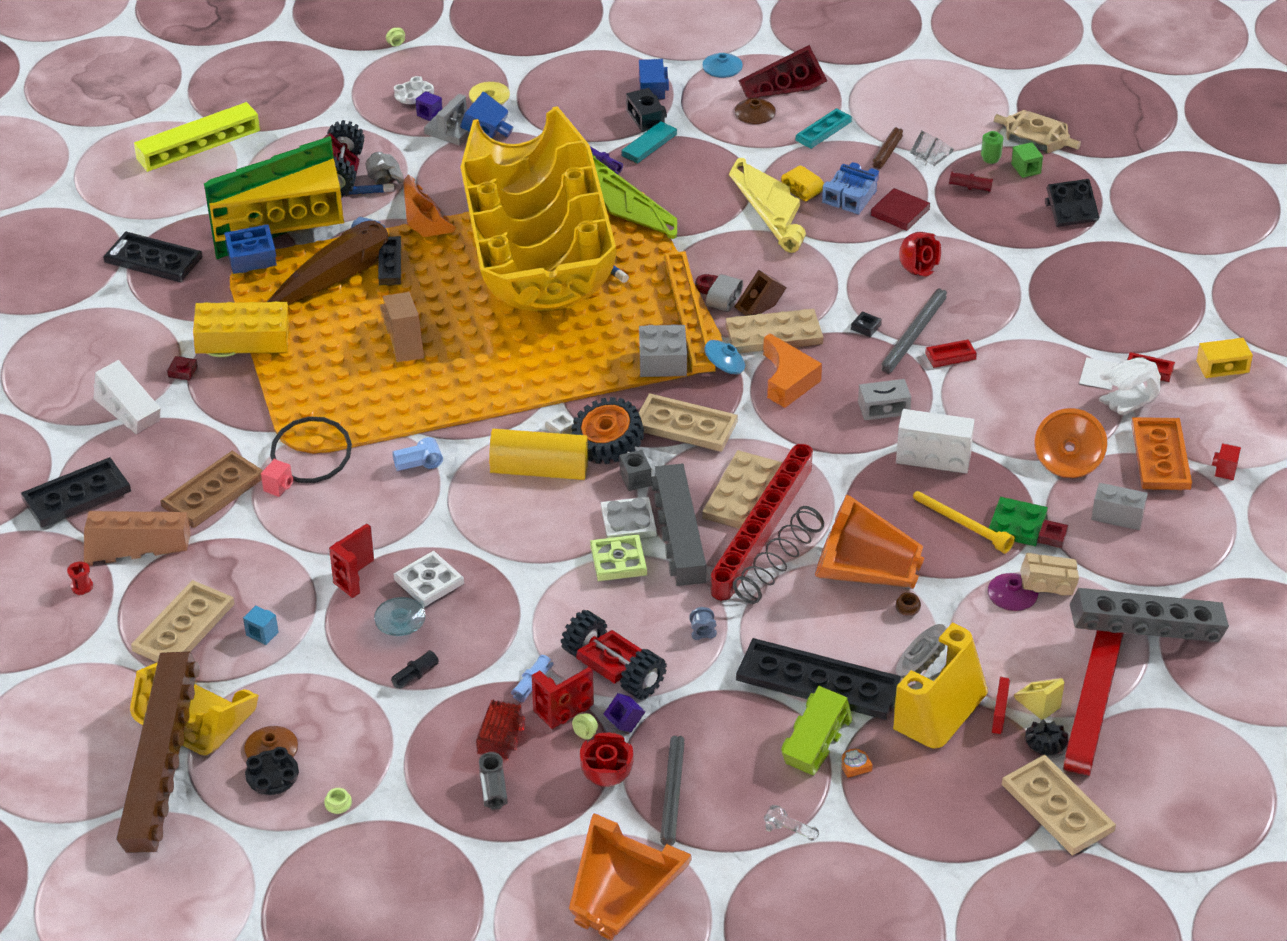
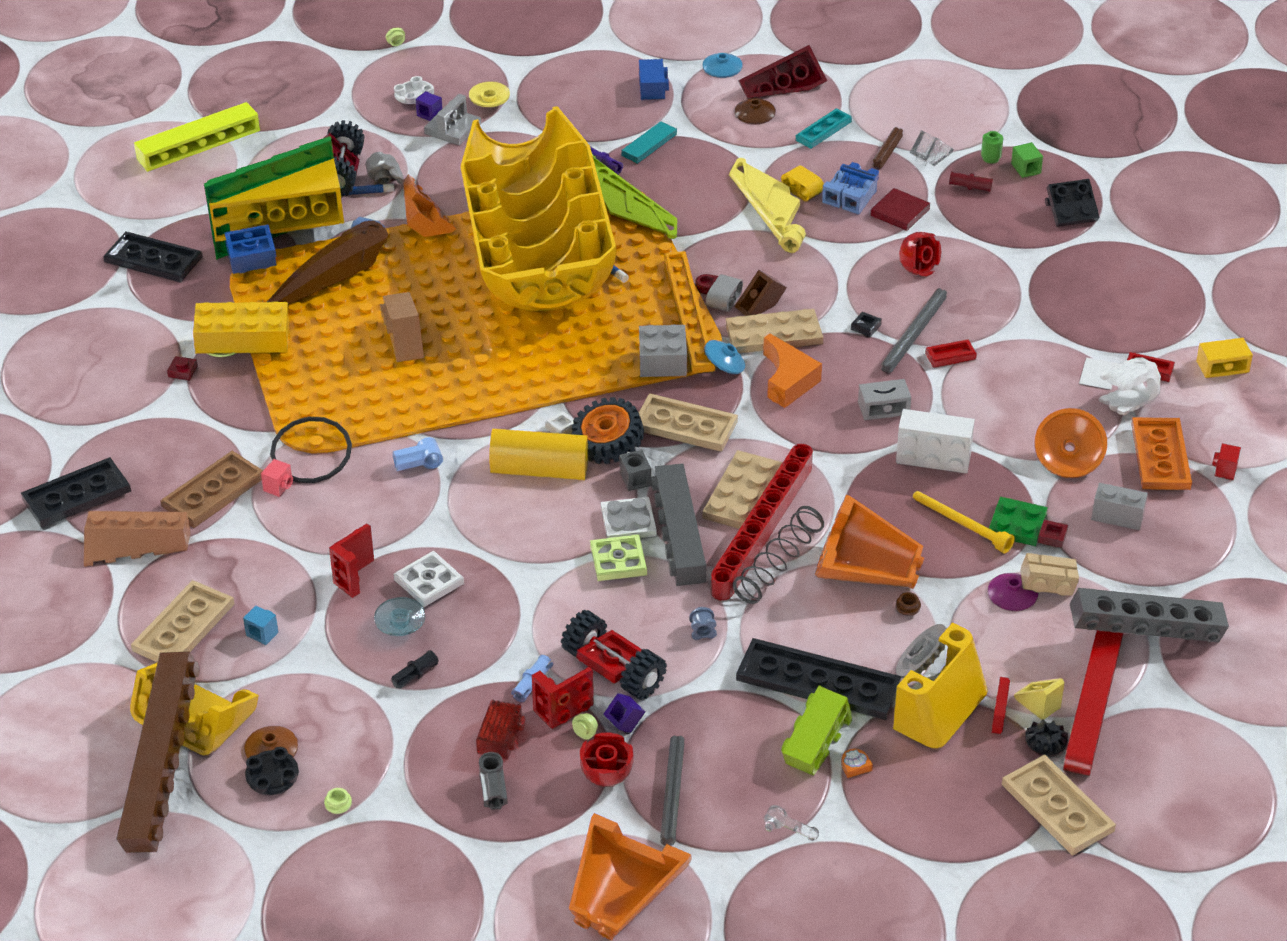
(80, 577): red bush -> none
(125, 397): white wedge -> none
(390, 262): black plate -> none
(490, 116): blue torso -> none
(645, 109): black brick -> none
(1038, 129): tan plate -> none

